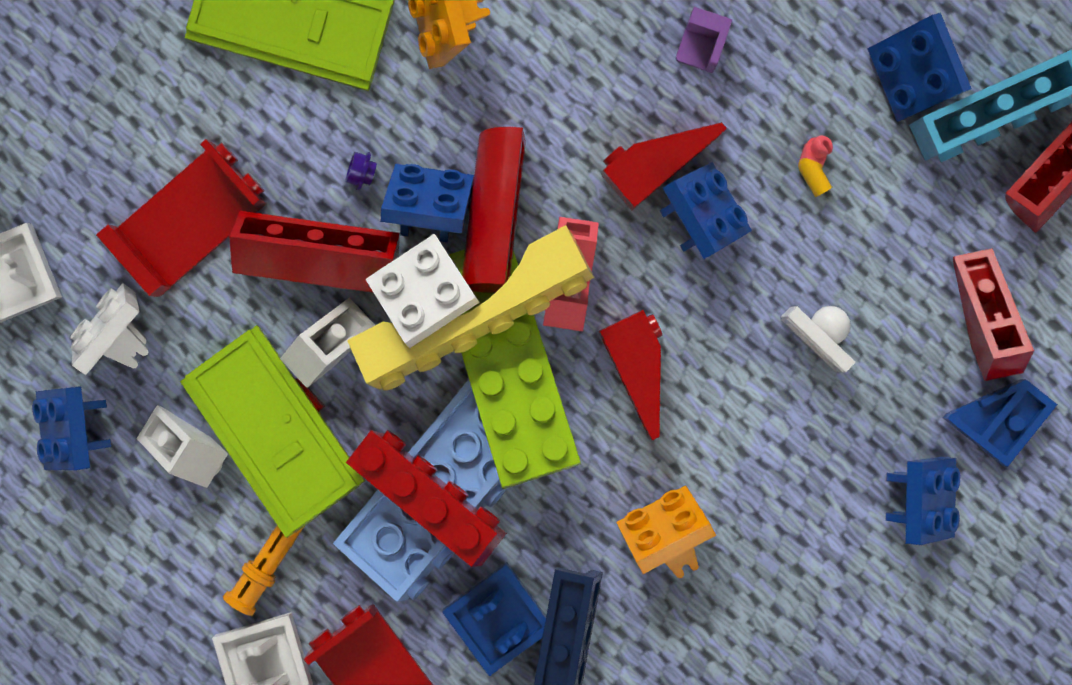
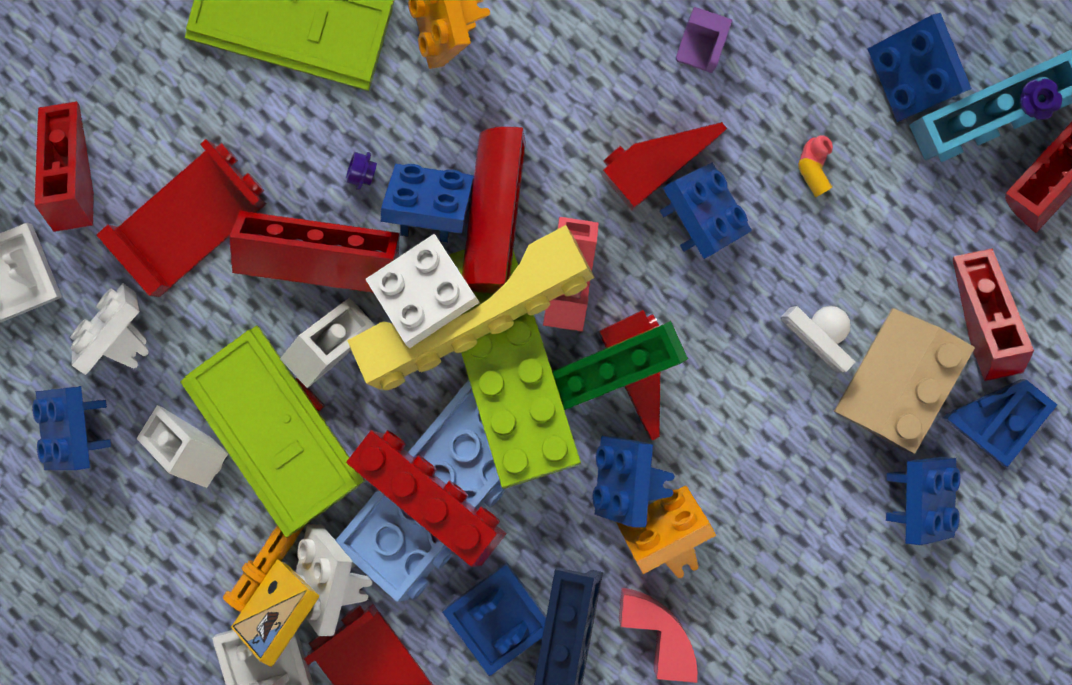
(62, 168): none -> red slope
(274, 612): none -> yellow tile
(328, 573): none -> white plate
(619, 365): none -> green plate
(627, 481): none -> blue plate
(673, 650): none -> coral brick
(904, 380): none -> tan slope
(1032, 106): none -> dark purple plate

